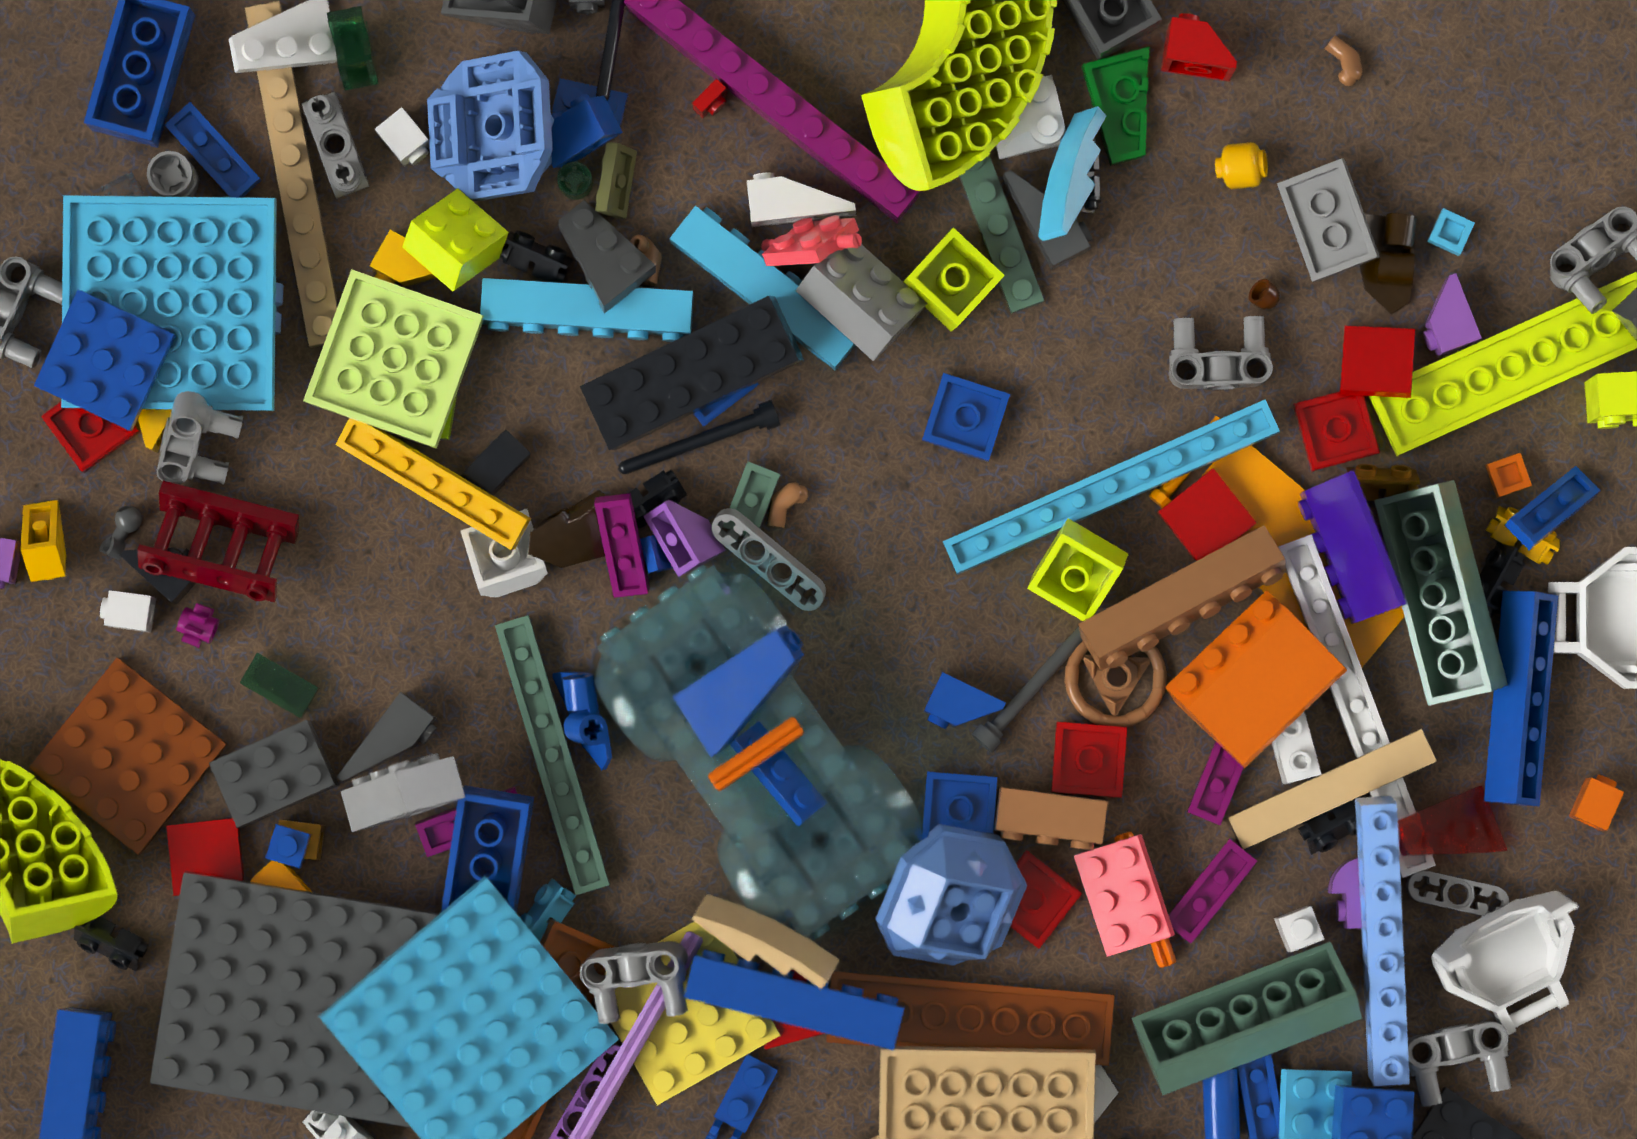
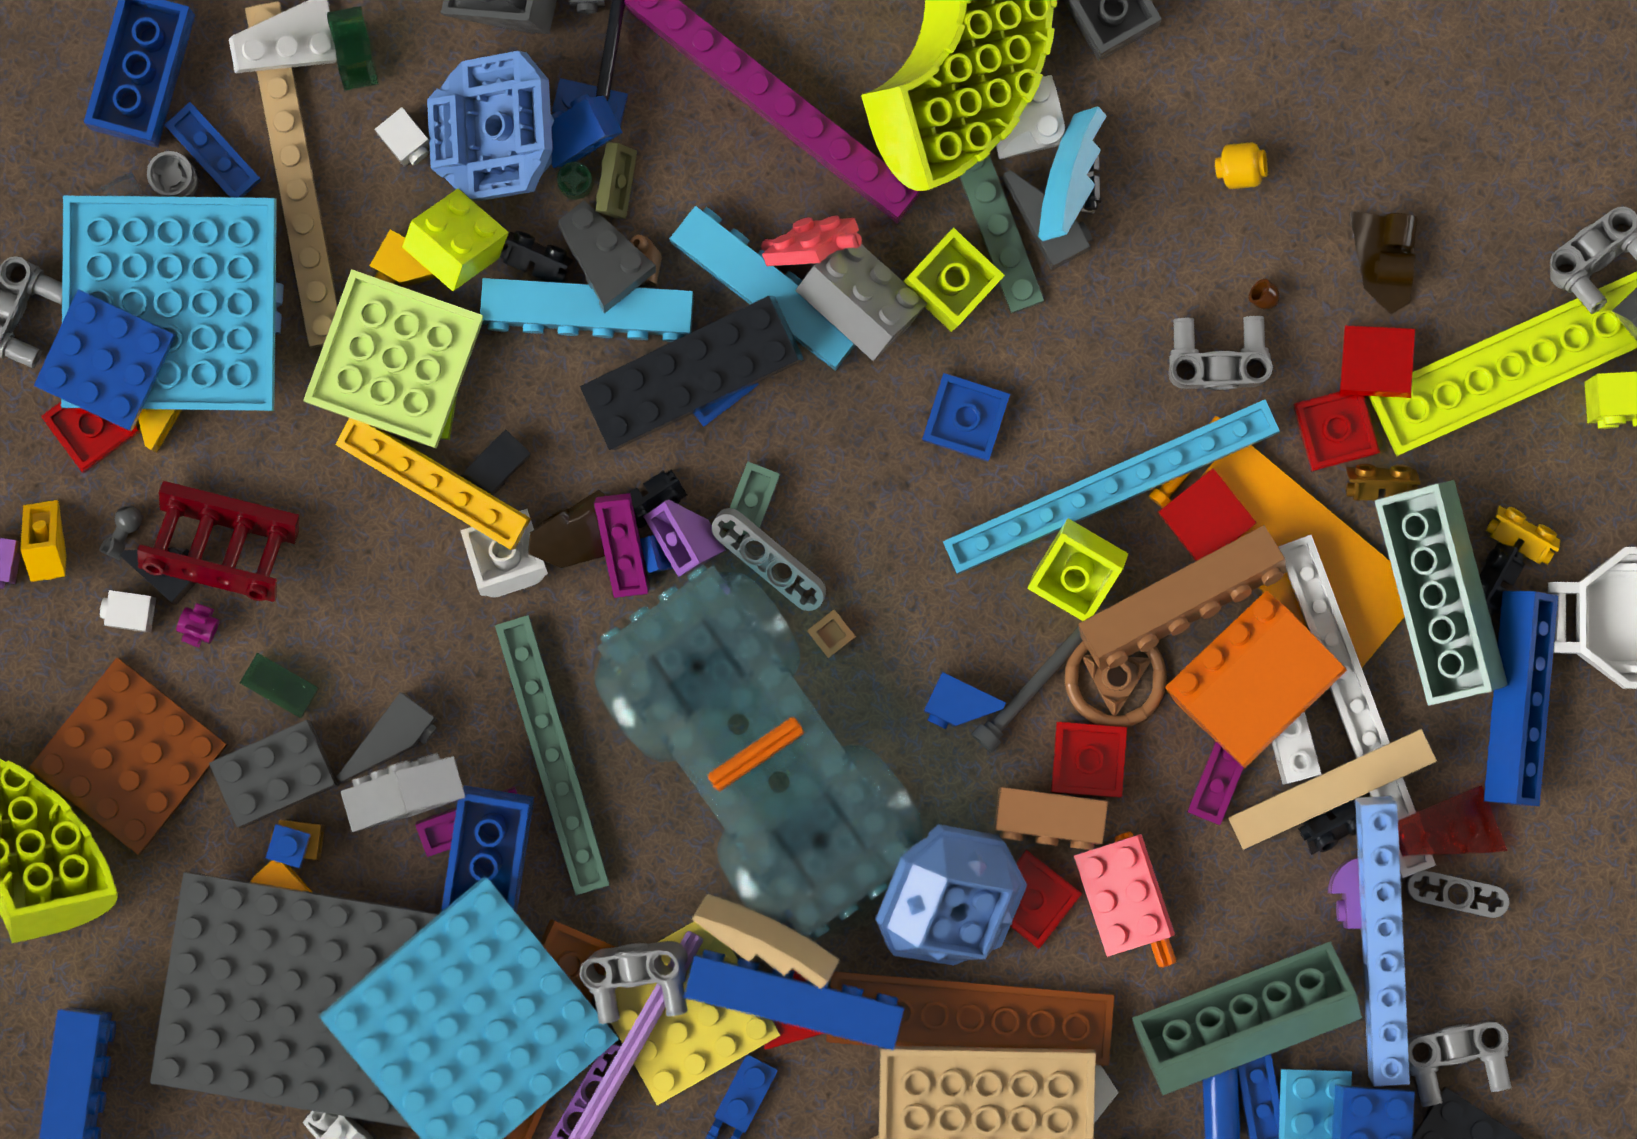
(120, 951): black hinge -> none
(182, 437): light grey piece -> none
(205, 849): red tile -> none
(327, 121): light grey piece -> none
(550, 901): medium azure hinge -> none
(584, 721): blue panel -> none
(711, 99): red plate -> none
(734, 692): blue slope -> none
(763, 417): black piece -> none
(783, 779): blue plate -> none
(784, 499): medium nougat arm -> none
(785, 201): white slope -> none
(831, 634): none -> medium nougat plate
(959, 802): blue plate -> none
(1120, 91): green wing -> none
(1196, 50): red slope -> none
(1210, 890): magenta plate -> none
(1299, 928): white brick -> none
(1328, 220): light grey plate -> none
(1349, 60): medium nougat arm -> none
(1351, 548): dark purple slope -> none
(1450, 232): medium azure plate -> none
(1450, 320): medium lavender slope -> none
(1508, 475): orange plate -> none
(1511, 957): white piece -> none
(1552, 508): blue plate -> none
(1597, 802): orange brick -> none

